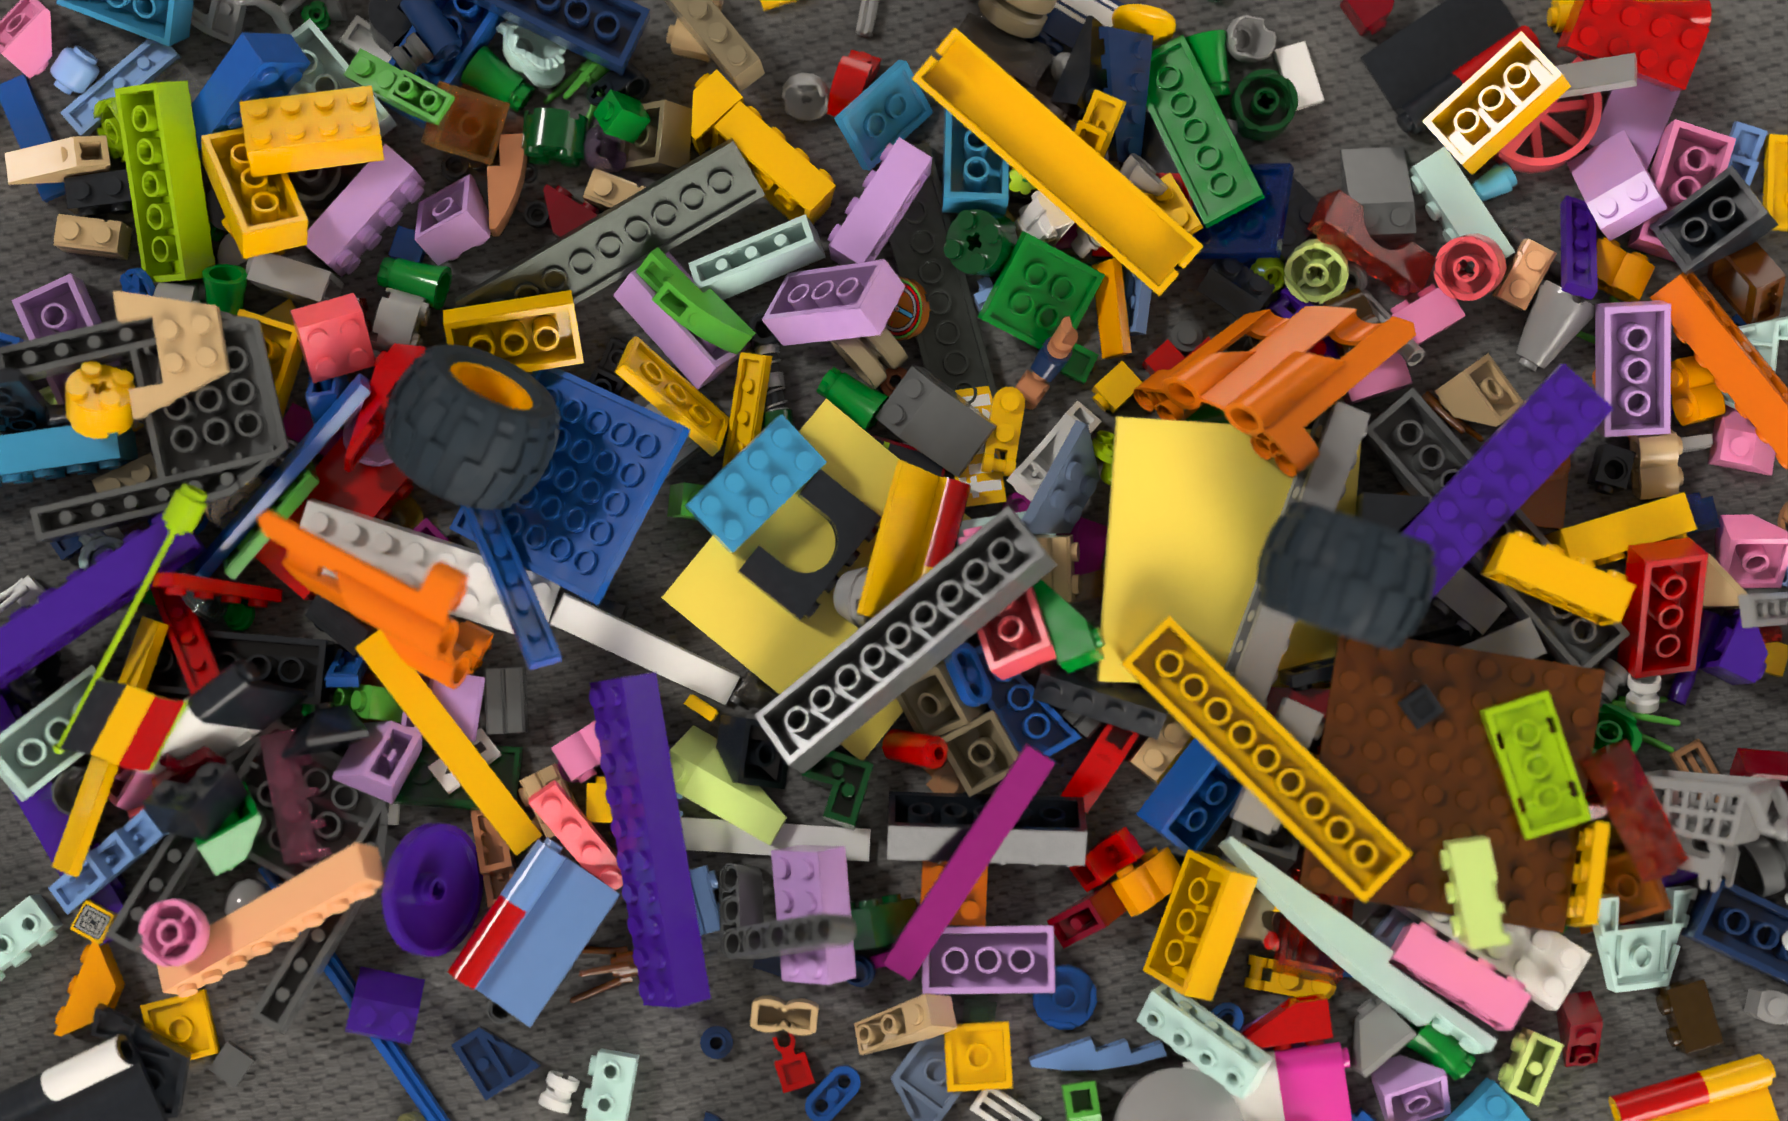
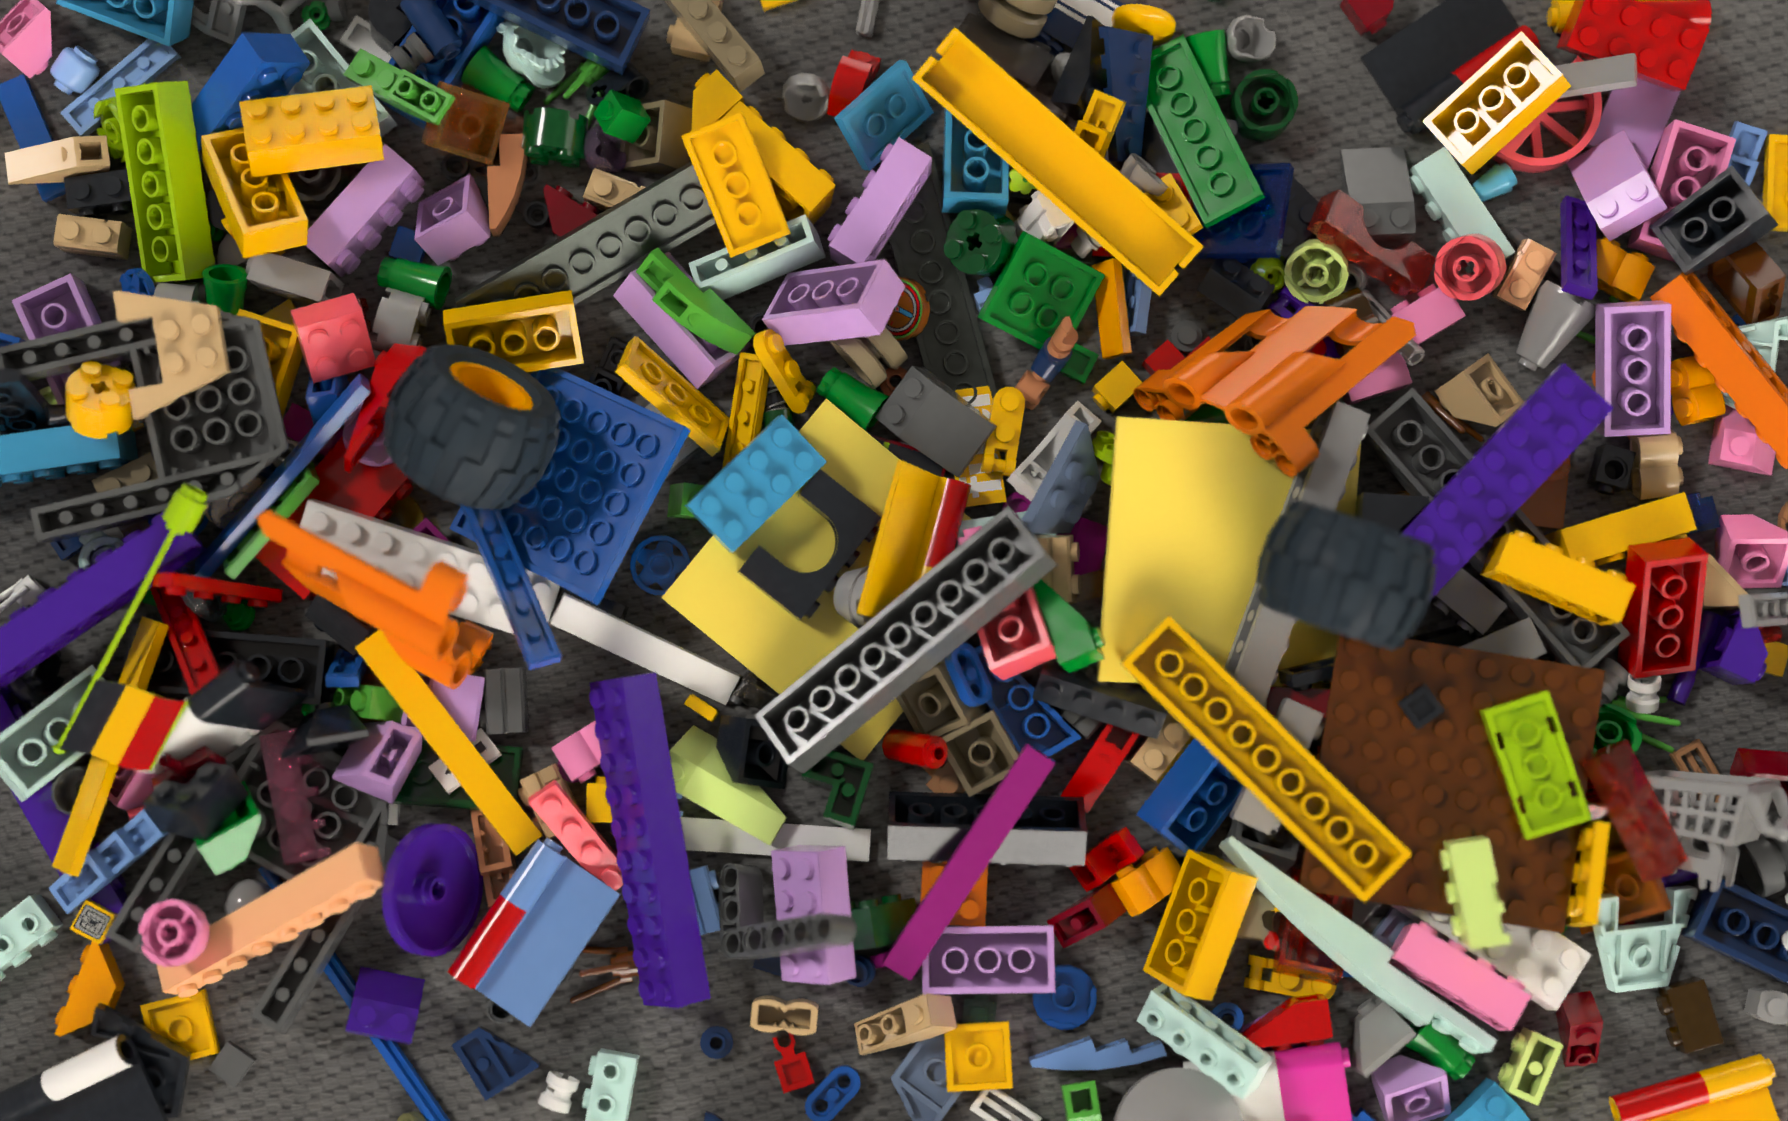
(658, 564): none -> blue wheel
(736, 184): none -> yellow tile
(783, 370): none -> yellow plate
(1297, 66): white tile -> none
(1697, 443): light grey tile -> none

